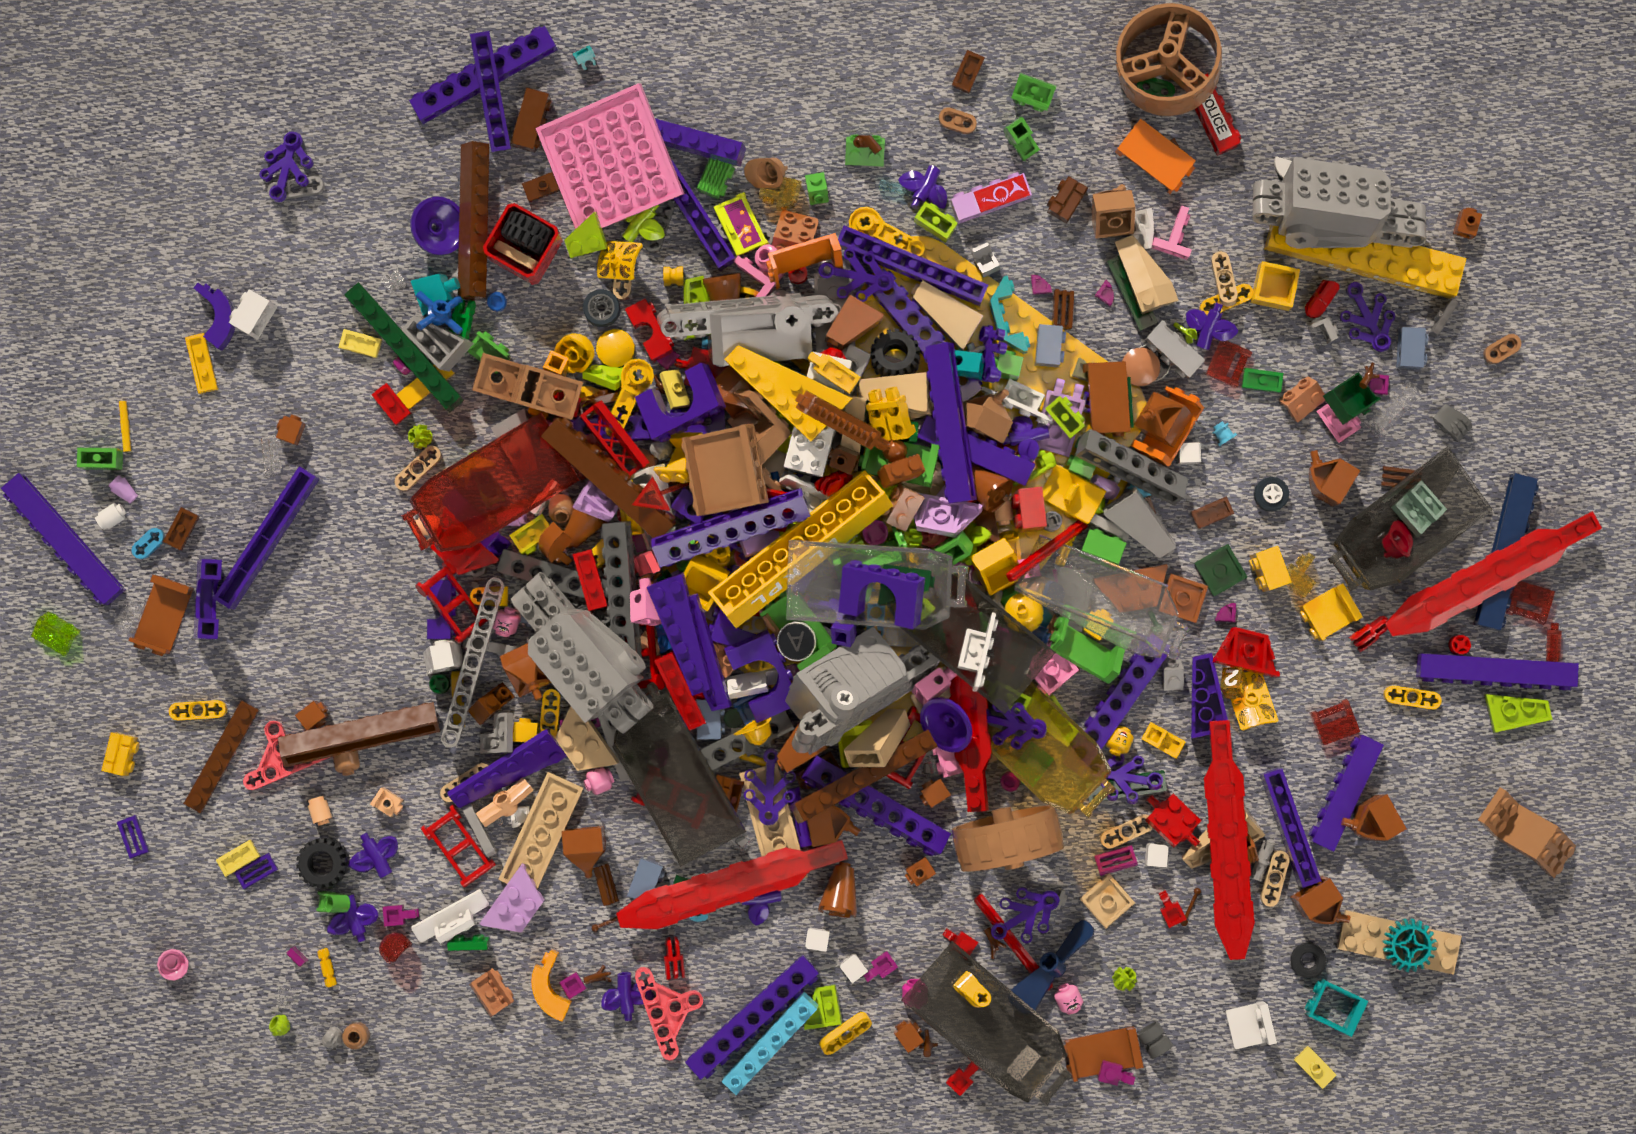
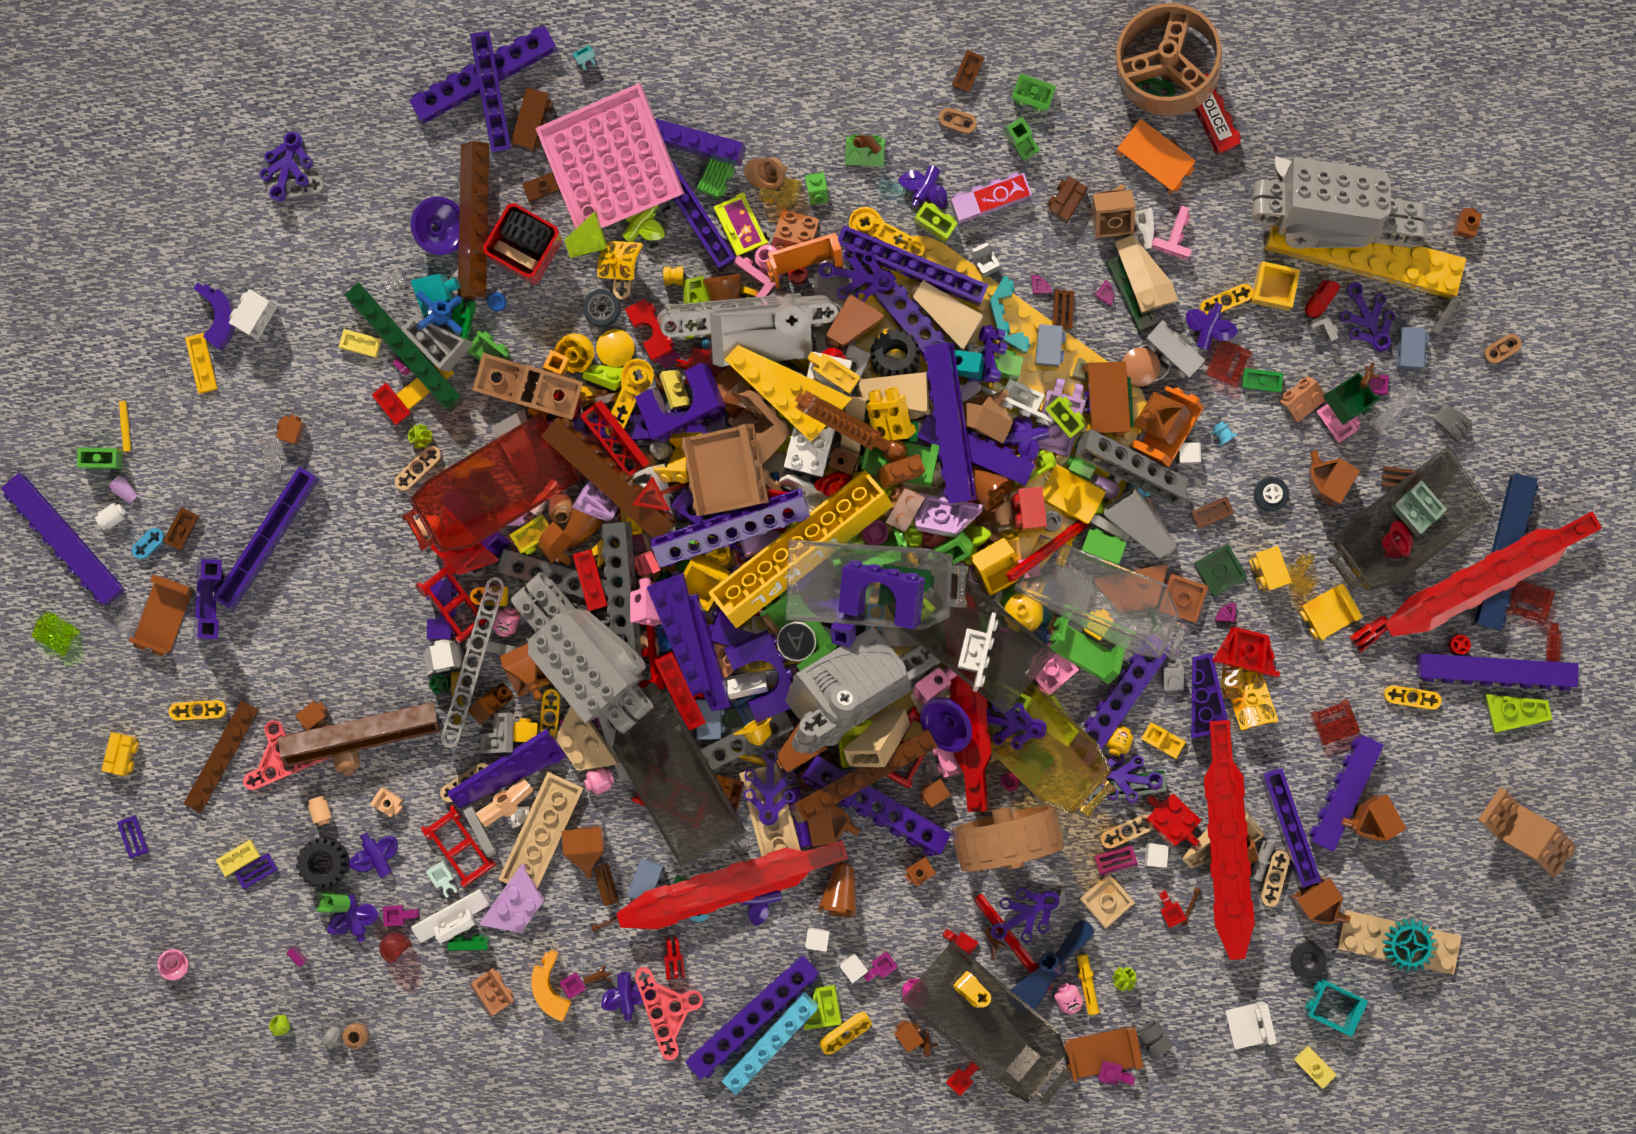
(326, 967): yellow axle -> none
(441, 876): none -> light aqua plate
(1085, 975): none -> yellow pin
(1190, 334): lime hand -> none
(1227, 270): tan beam -> none

